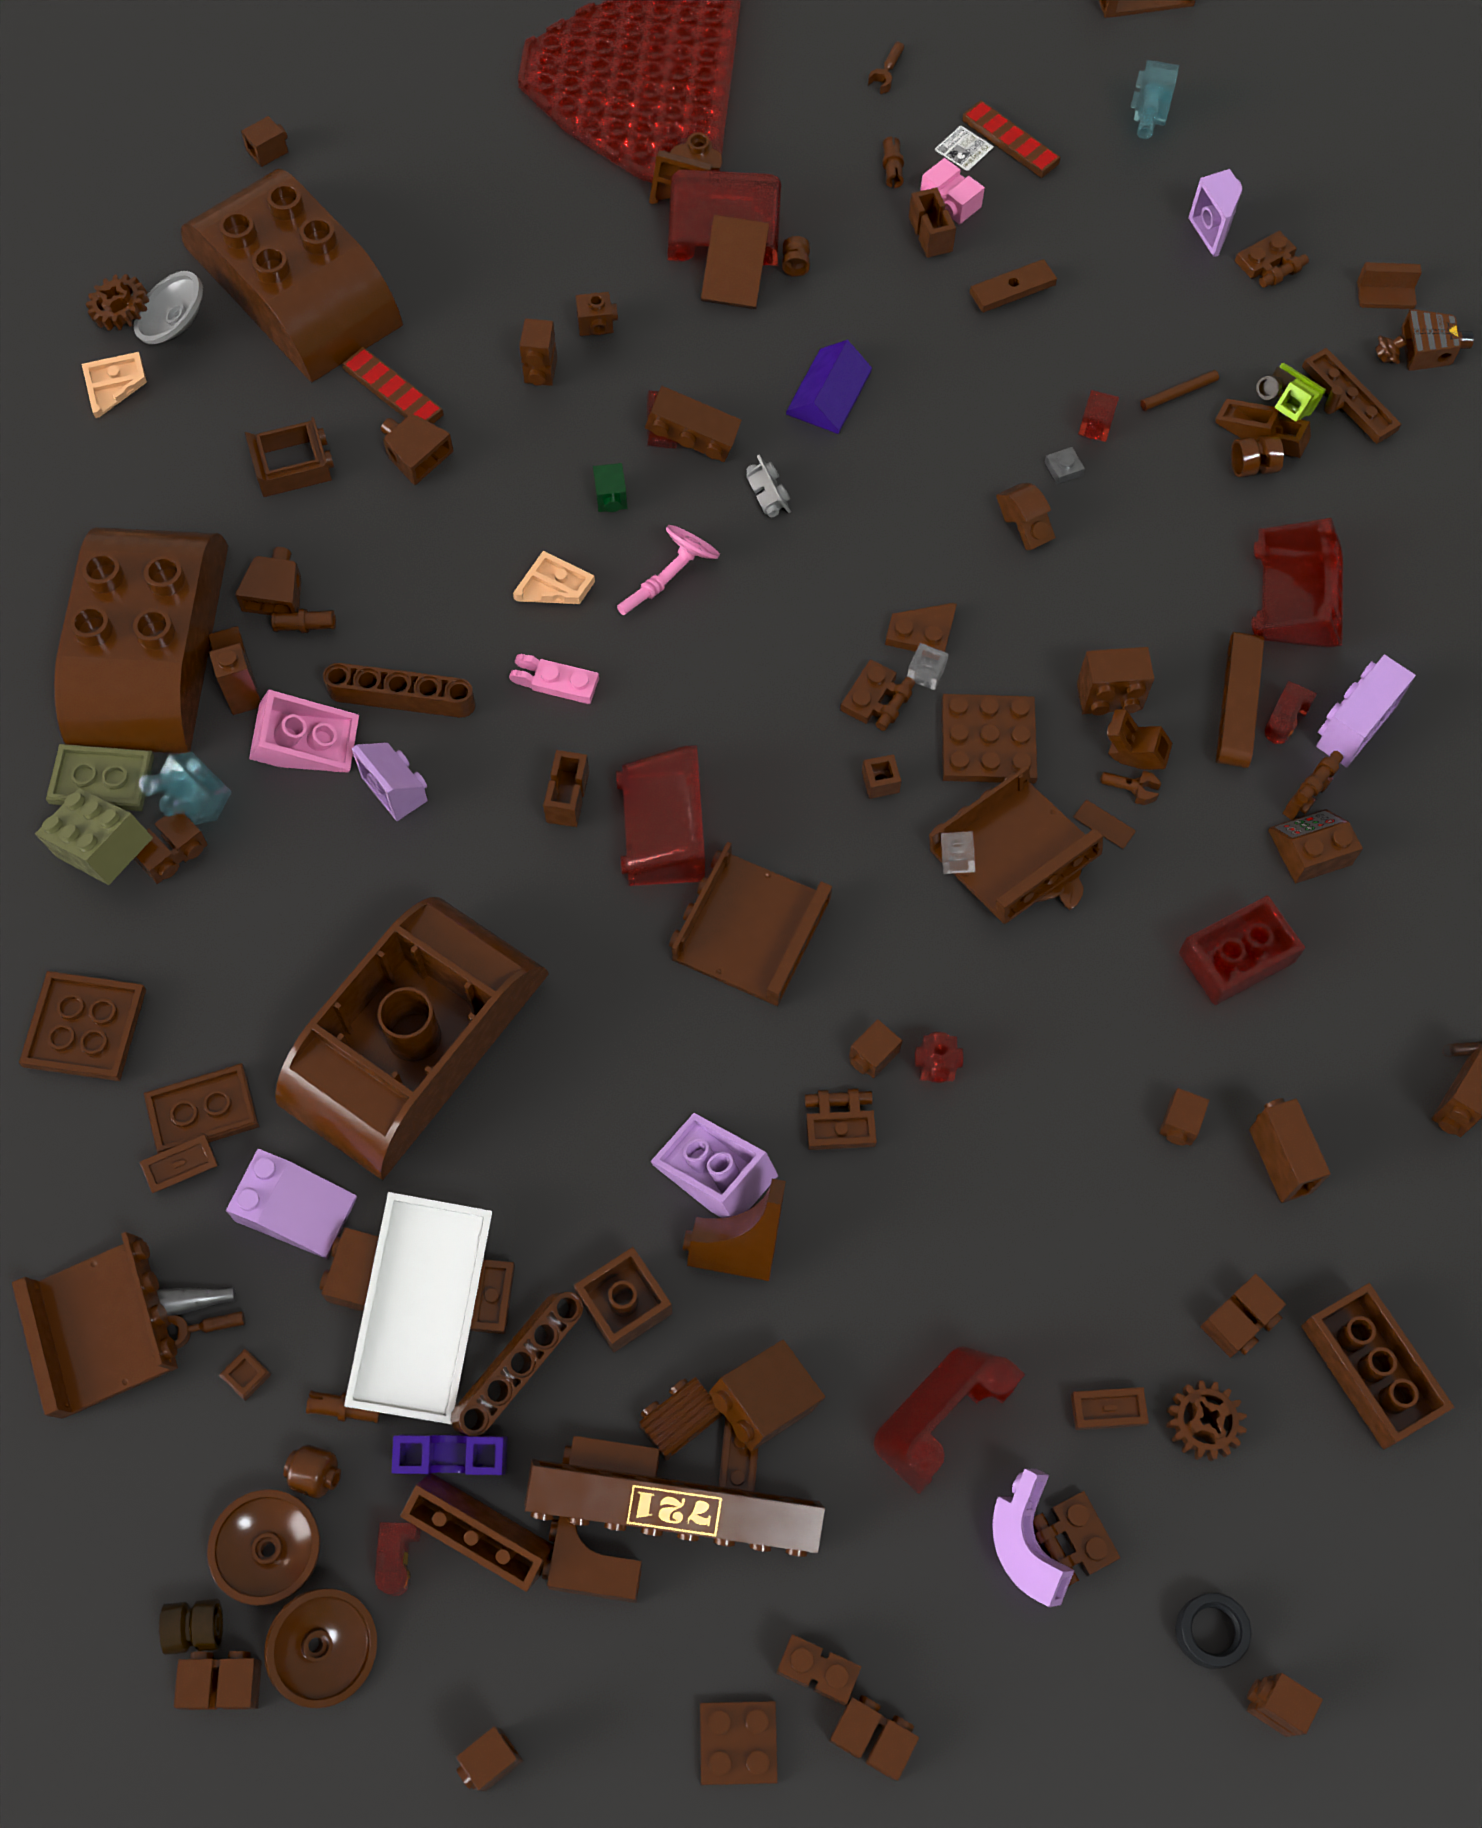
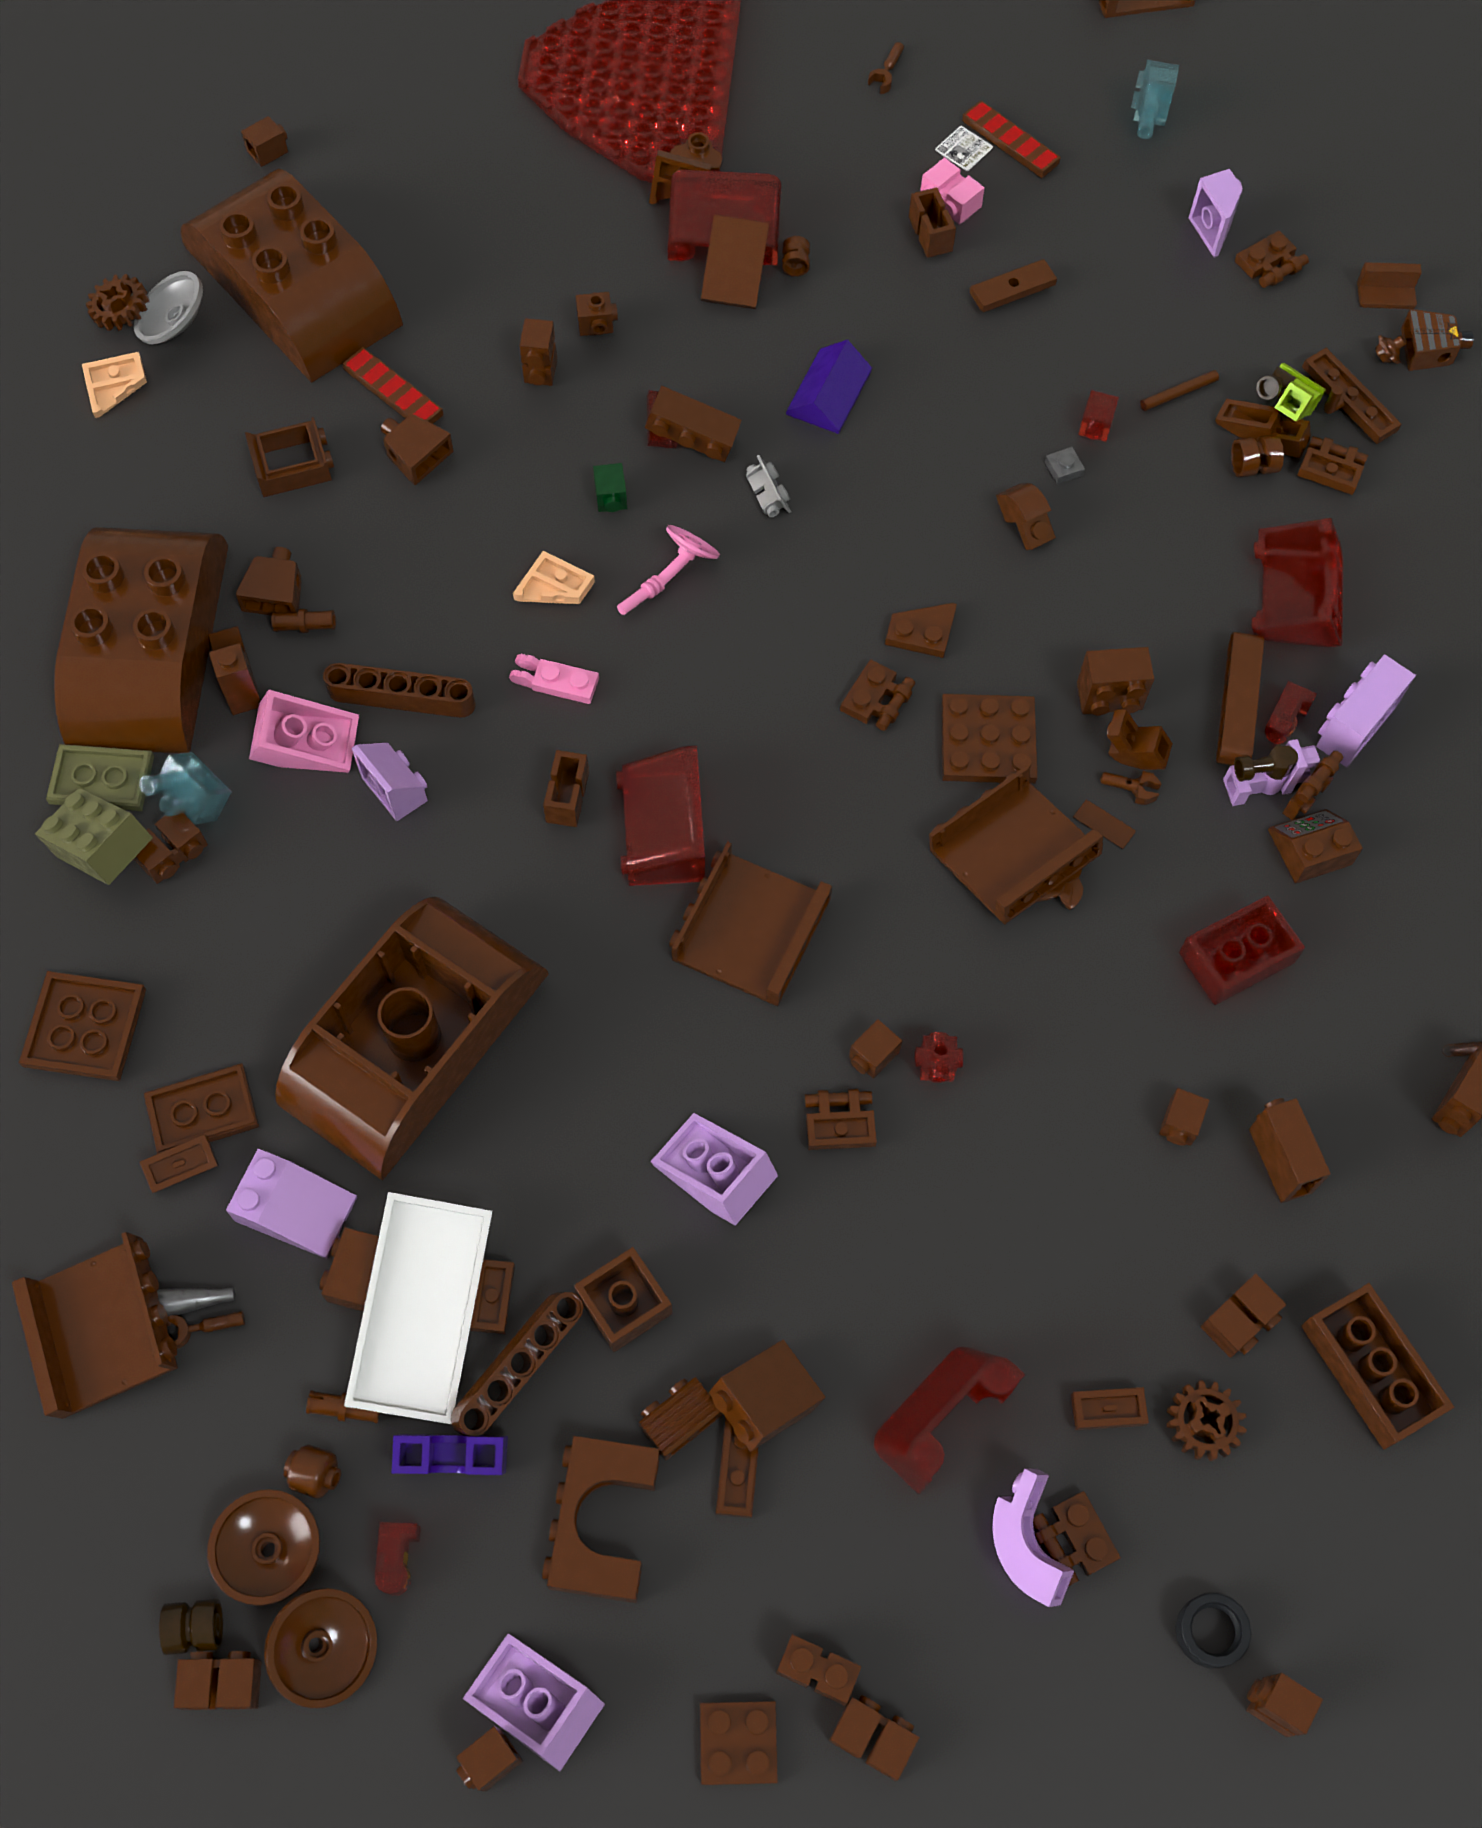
(245, 1374): reddish brown tile -> none
(477, 1531): reddish brown brick -> none
(534, 1701): none -> lavender slope
(673, 1506): reddish brown brick -> none
(741, 1242): reddish brown arch -> none
(881, 776): reddish brown plate -> none
(893, 162): reddish brown pin -> none
(927, 666): clear plate -> none
(958, 852): clear plate -> none
(1270, 774): none -> hips
(1333, 464): none -> reddish brown plate

